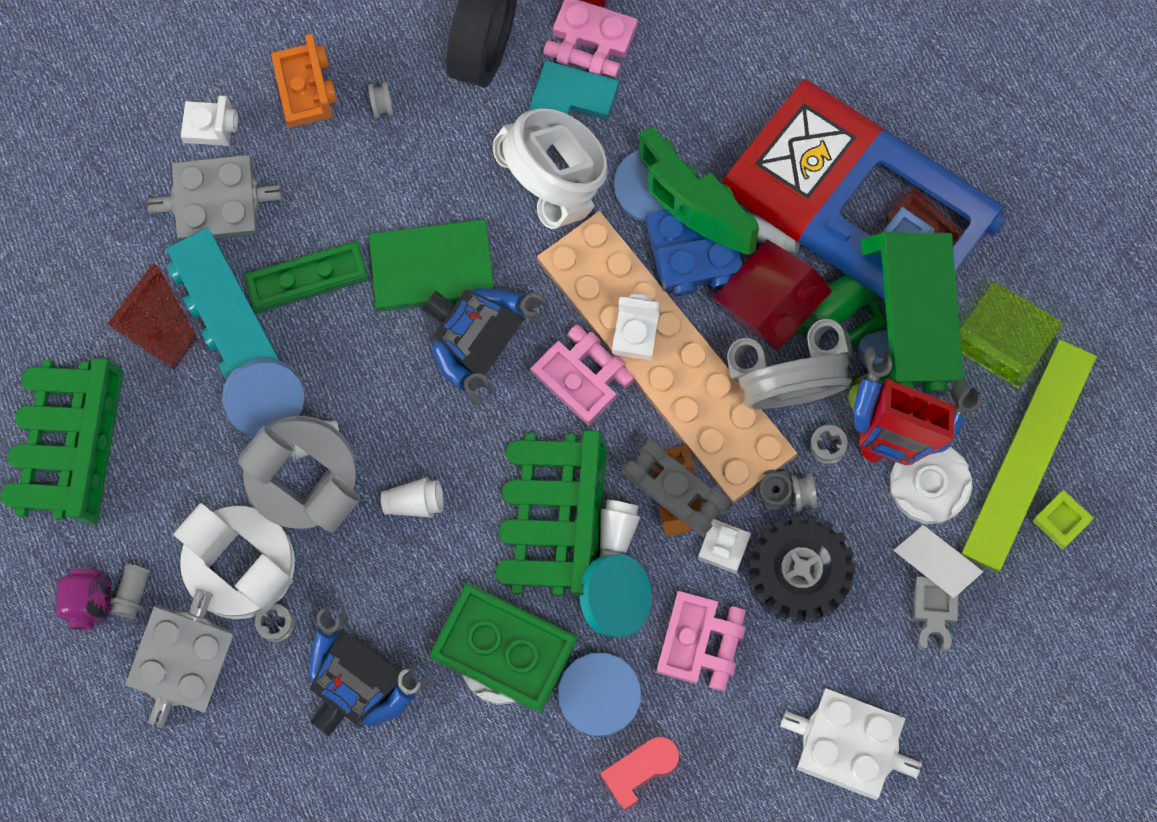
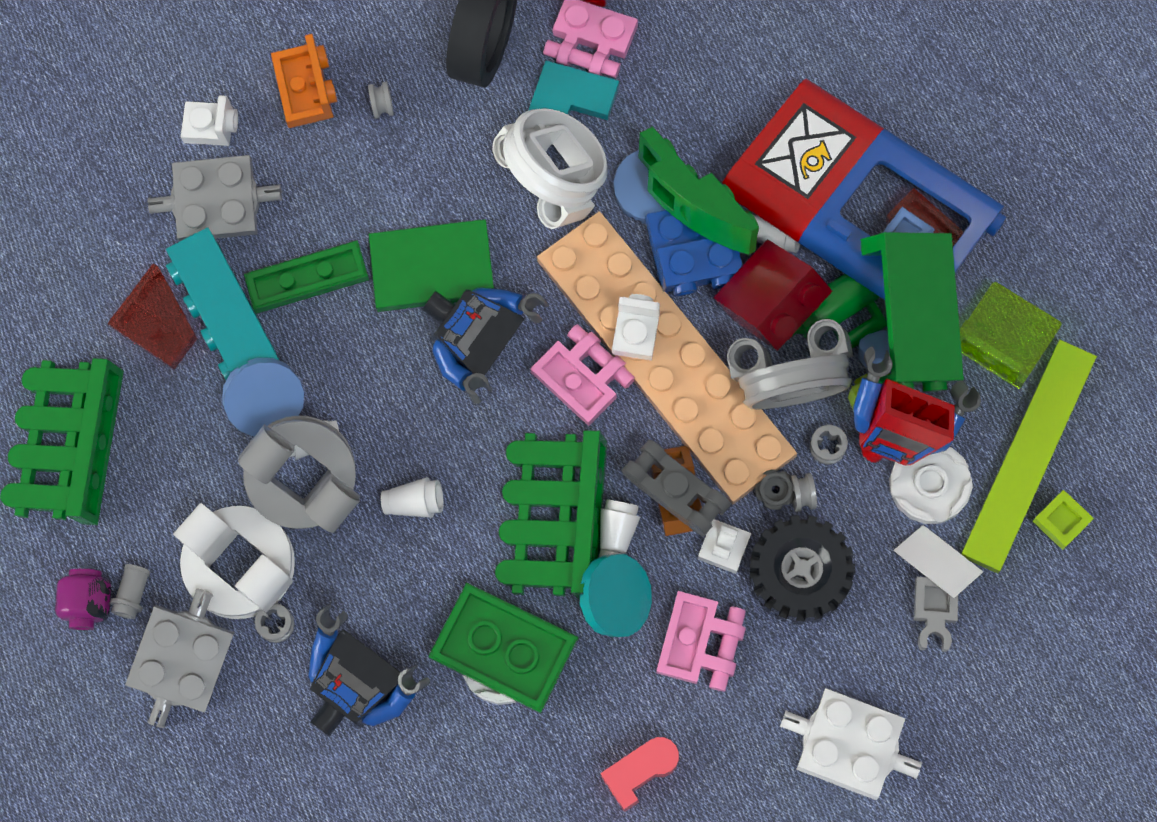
(599, 694): medium blue tile -> none

